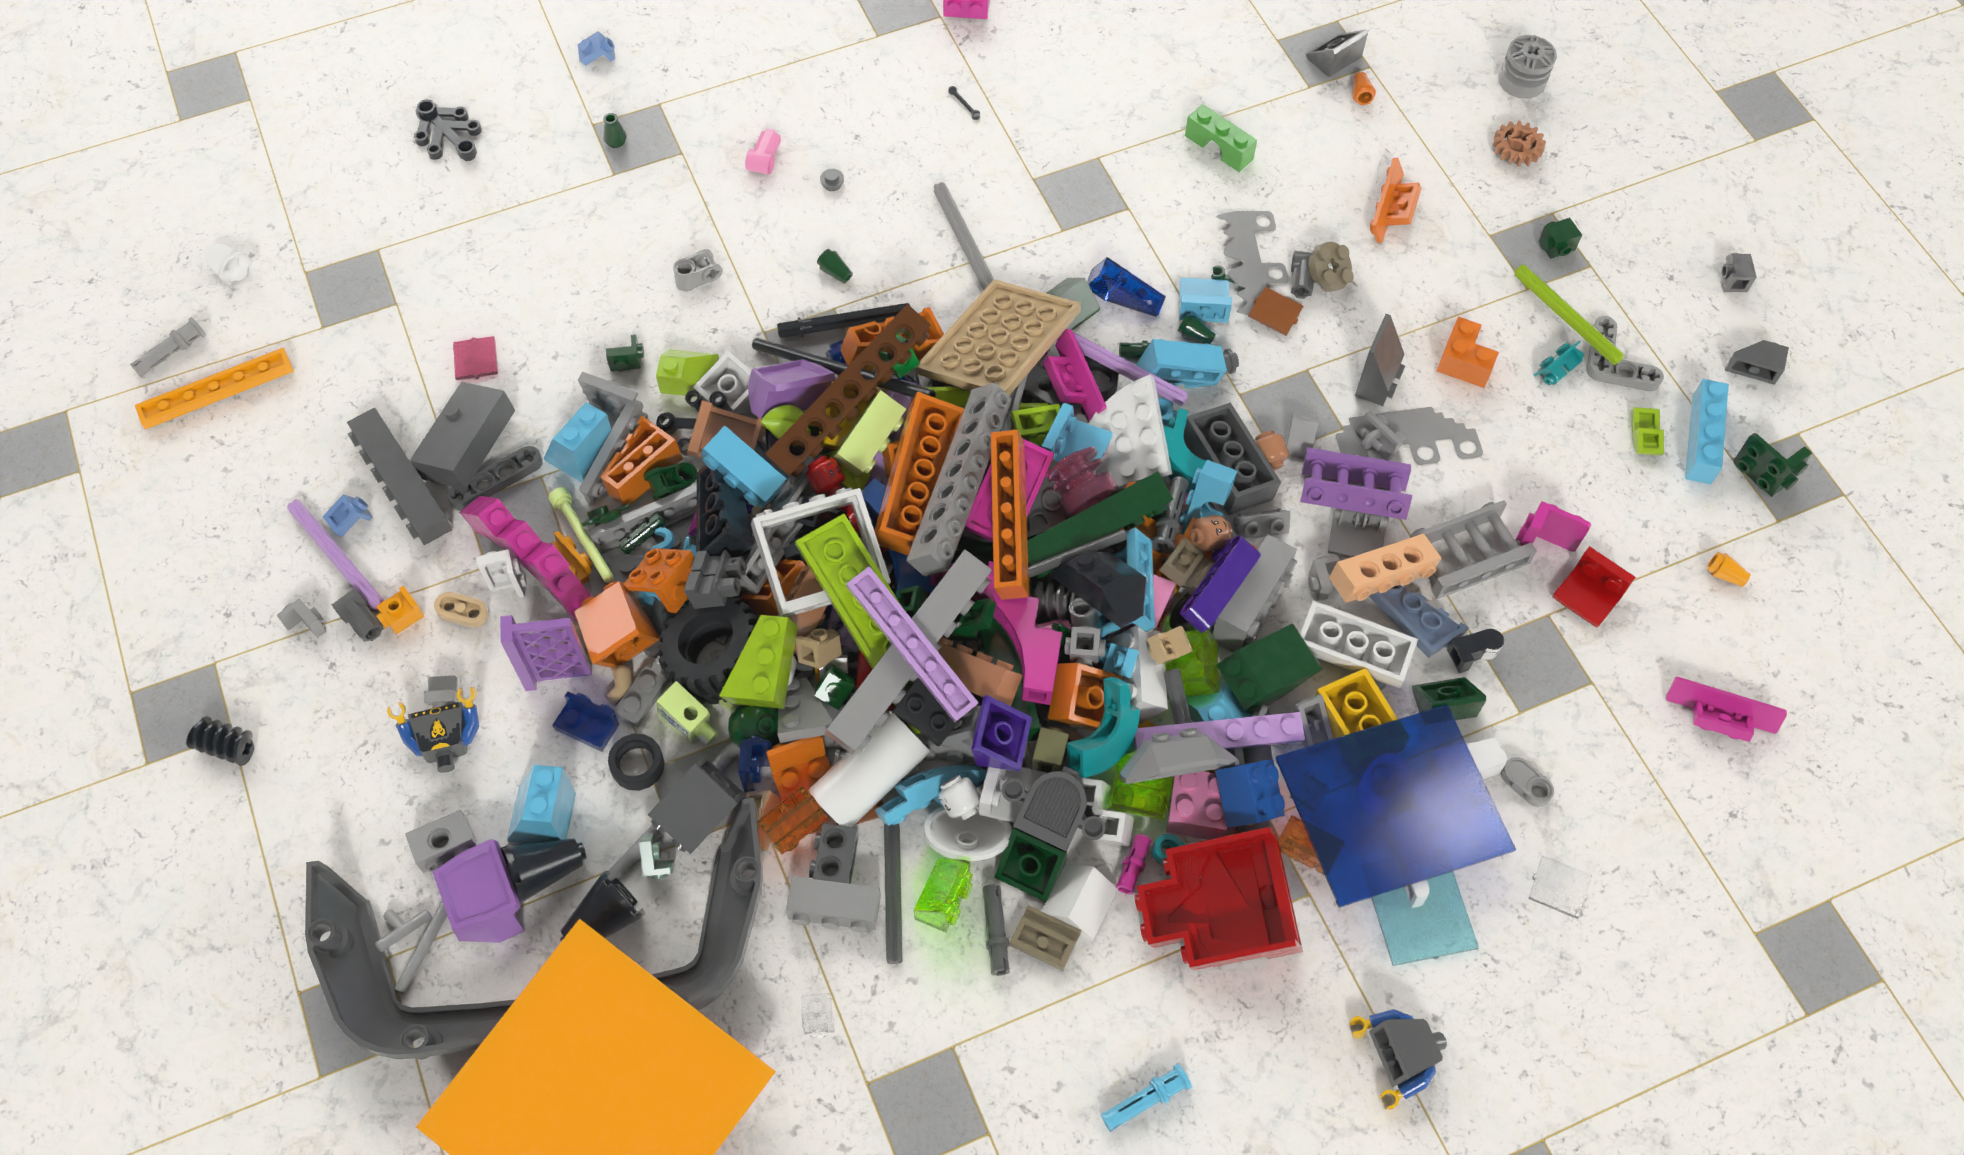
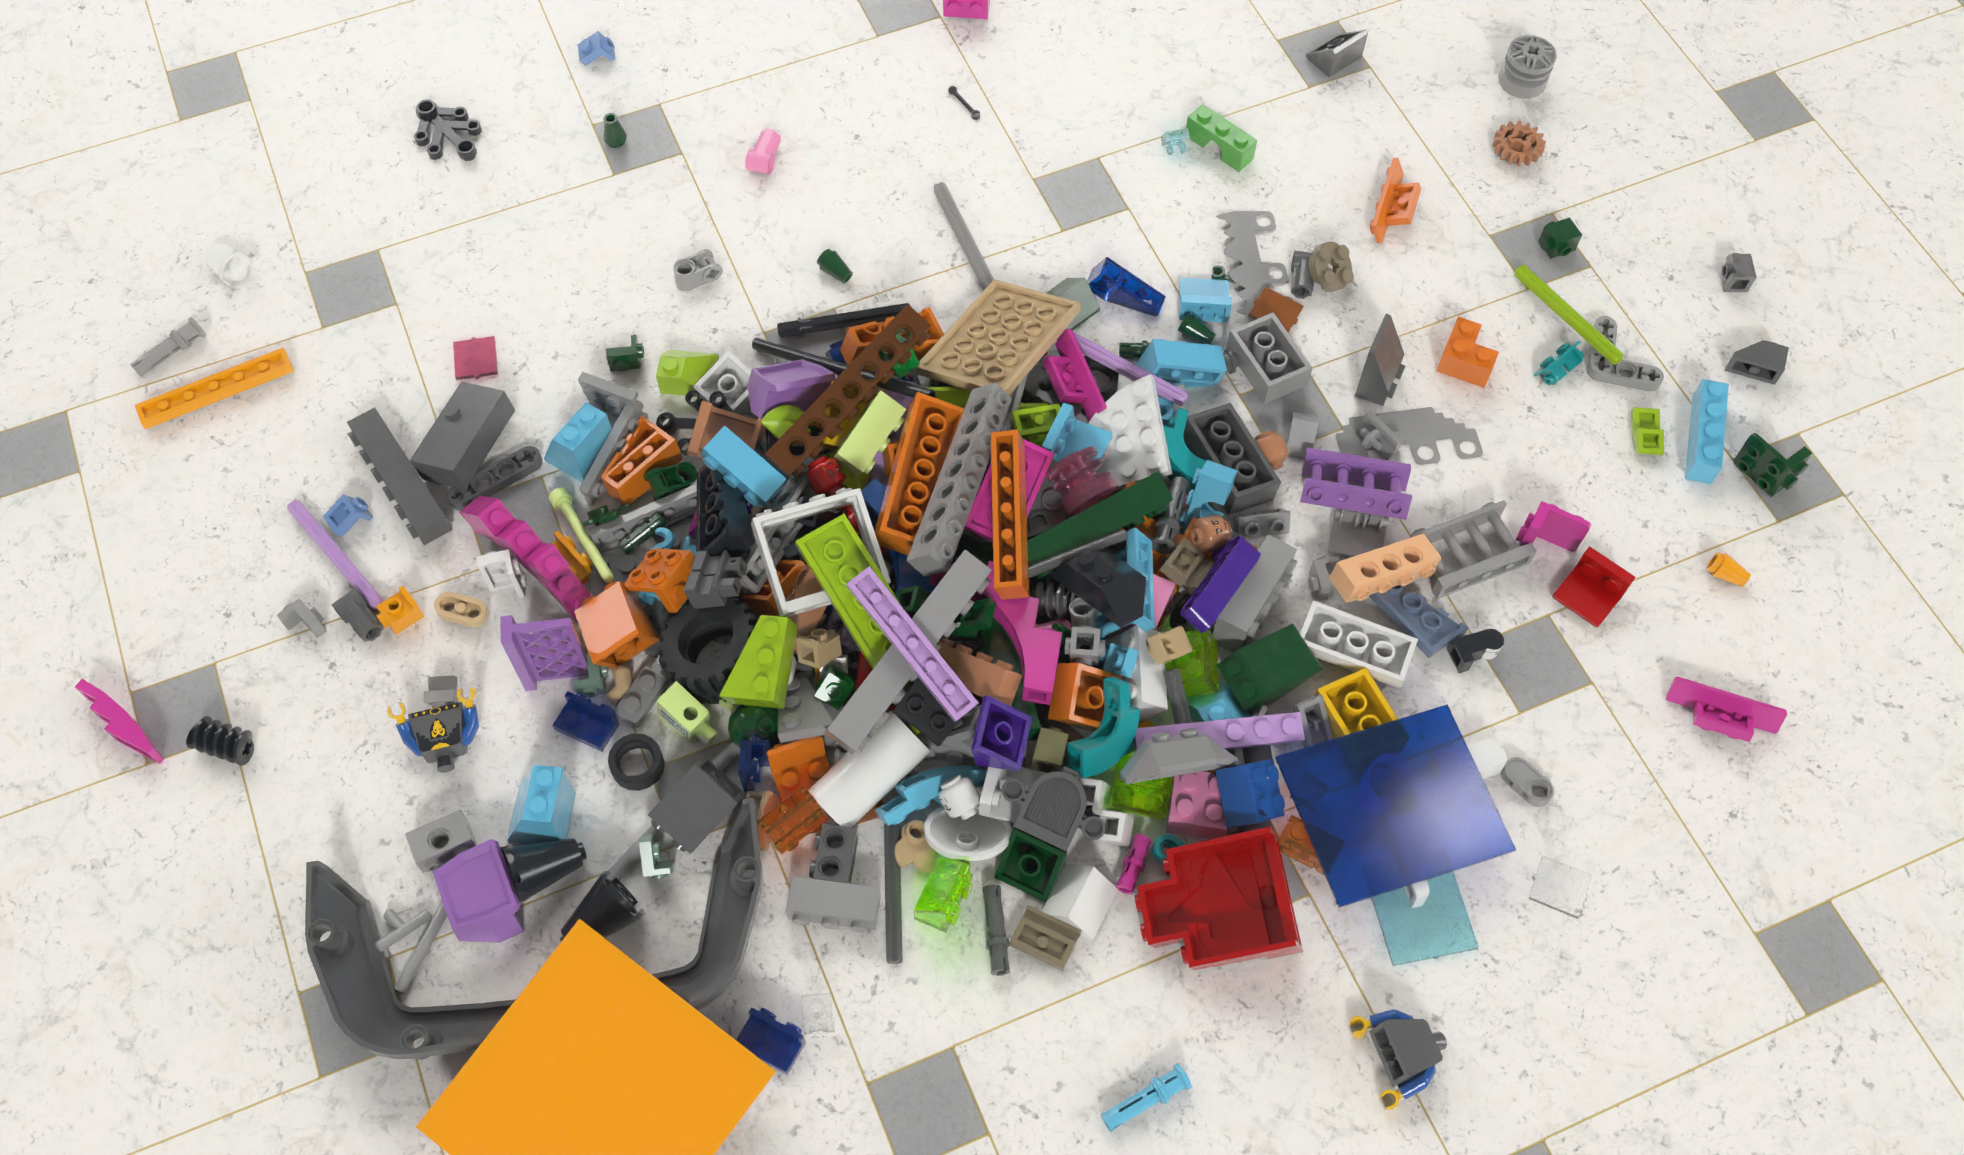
(120, 723): none -> dark pink slope
(595, 683): none -> sand green bracket
(771, 1040): none -> clear blue bracket
(832, 179): plate -> none
(915, 850): none -> tan plate
(1175, 137): none -> clear light blue tile
(1269, 358): none -> light grey brick
(1363, 89): orange cone -> none
(1459, 693): dark green slope -> none

